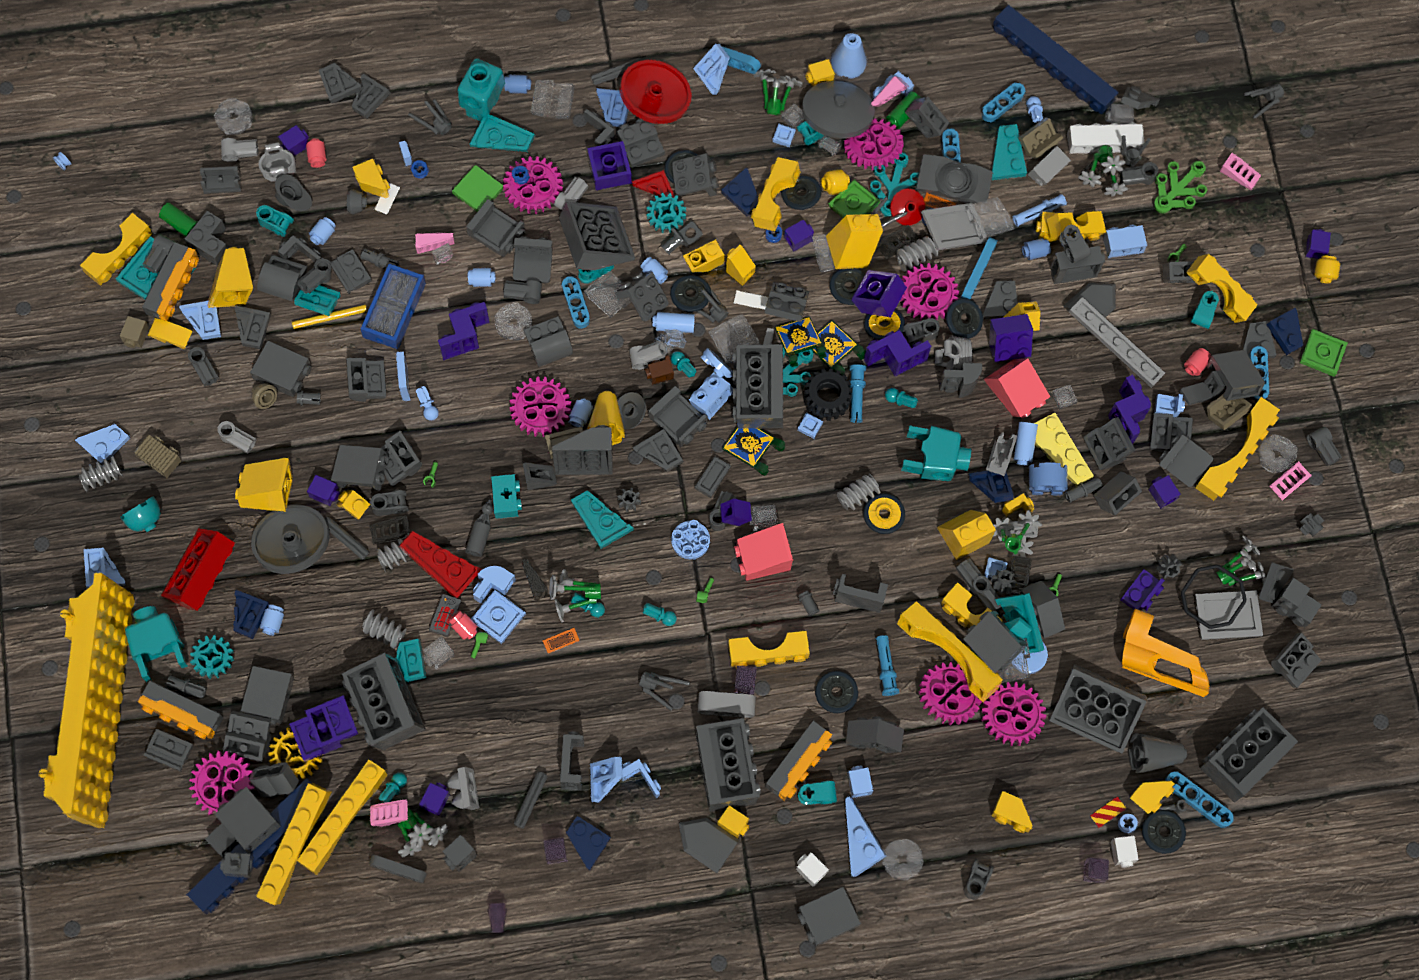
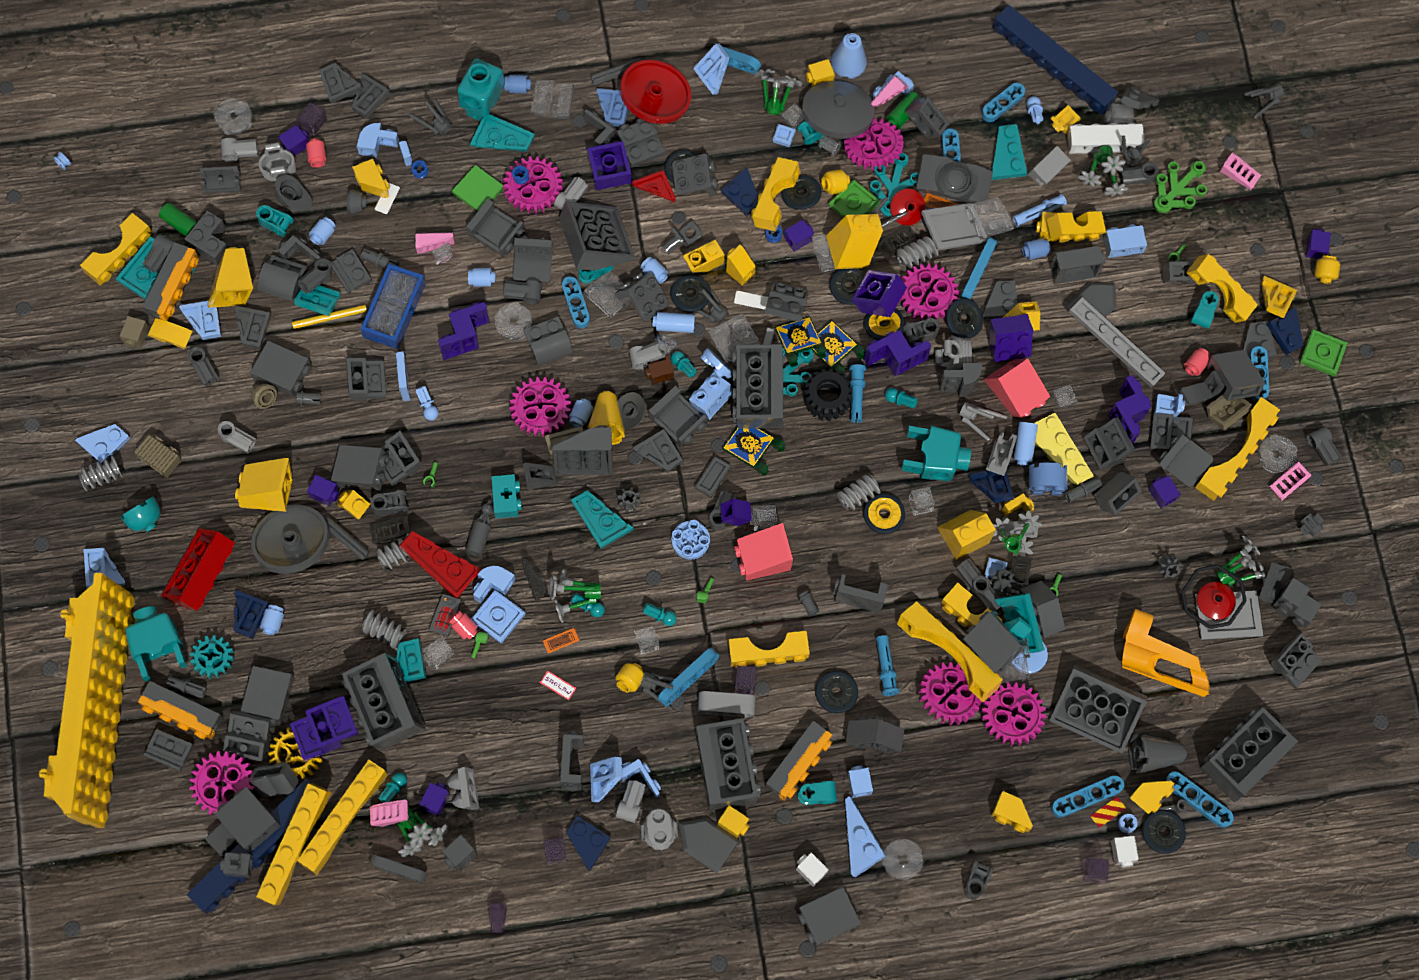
(311, 119): none -> clear purple brick
(372, 137): none -> light blue brick
(530, 800): dark grey axle -> none
(558, 685): none -> white sticker
(629, 677): none -> yellow head
(629, 806): none -> light grey piece
(646, 640): none -> clear brick
(659, 829): none -> light grey piece
(664, 205): teal gear -> none
(674, 338): clear plate -> none
(688, 676): none -> dark azure beam
(810, 425): light blue tile -> none
(921, 501): none -> clear brick
(970, 411): none -> light grey plant
(1040, 138): dark tan bracket -> none
(1065, 119): none -> yellow bracket
(1074, 245): dark grey piece -> none
(1087, 796): none -> dark azure beam
(1142, 590): dark purple bracket -> none
(1210, 607): none -> red dish
(1277, 296): none -> yellow wing

